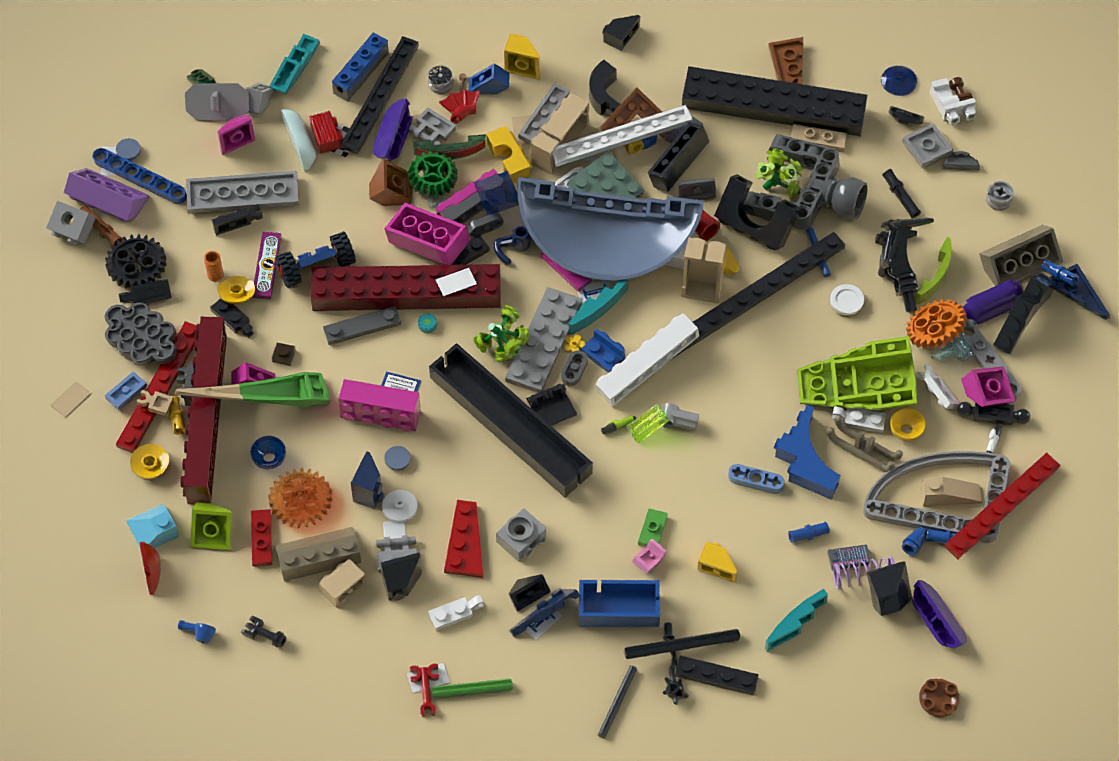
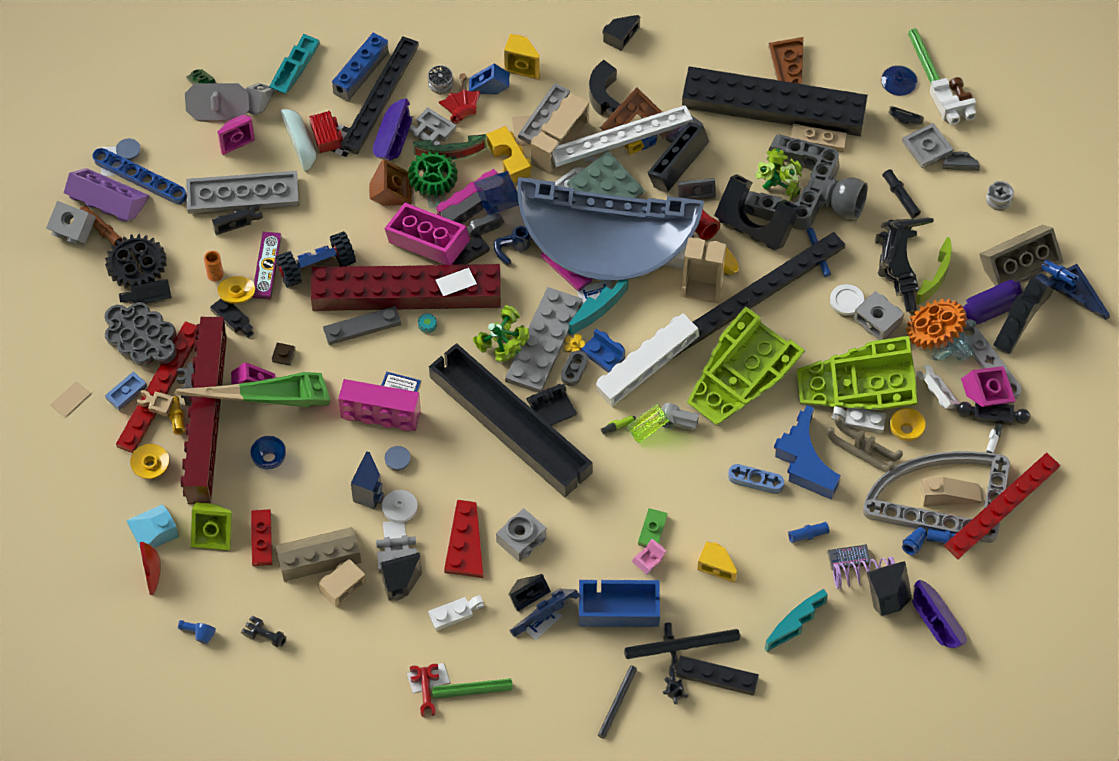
(297, 483): clear orange gear -> none
(742, 367): none -> lime wedge
(878, 306): none -> light grey brick
(923, 55): none -> bright green axle
(939, 697): dark orange dish -> none

